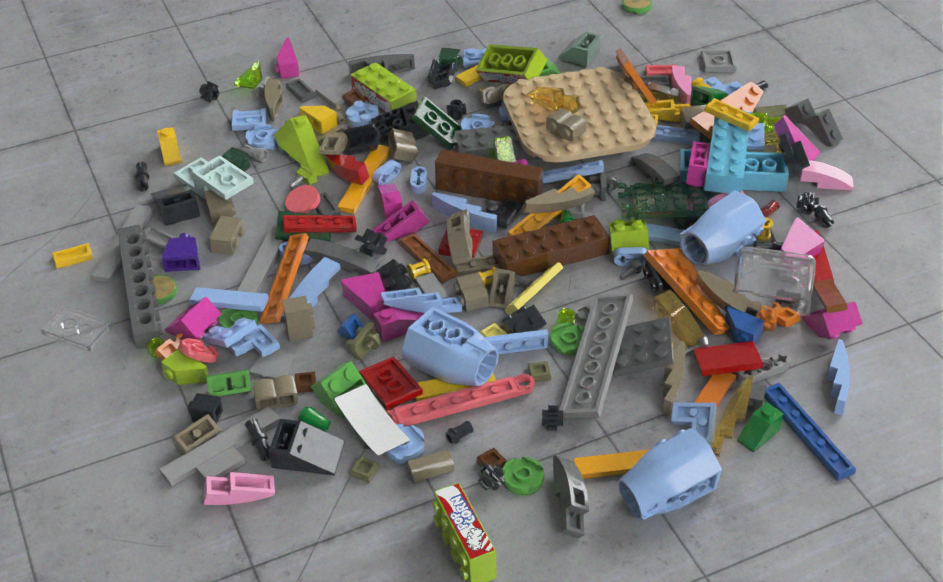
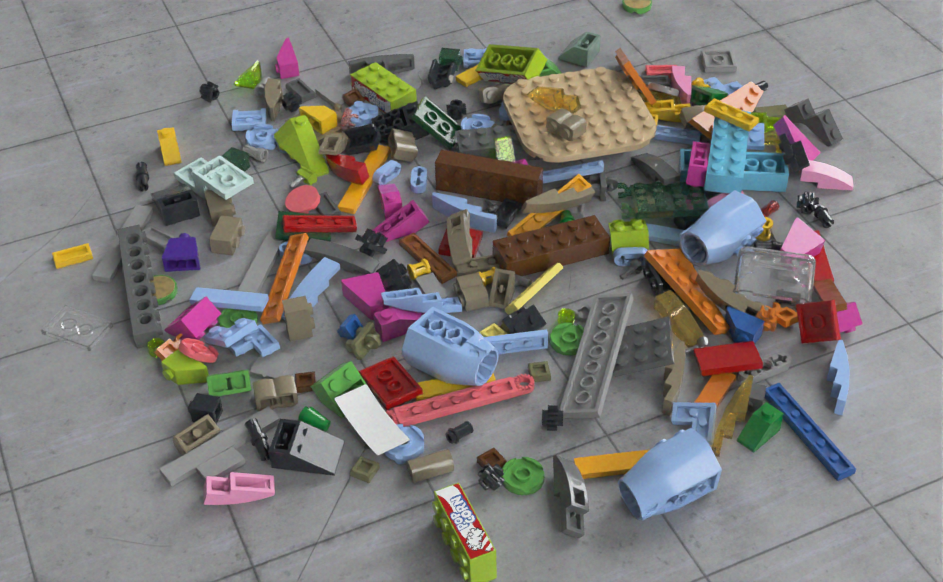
(291, 101): none -> black gear
(346, 118): none -> clear red tile
(818, 321): none -> red tile

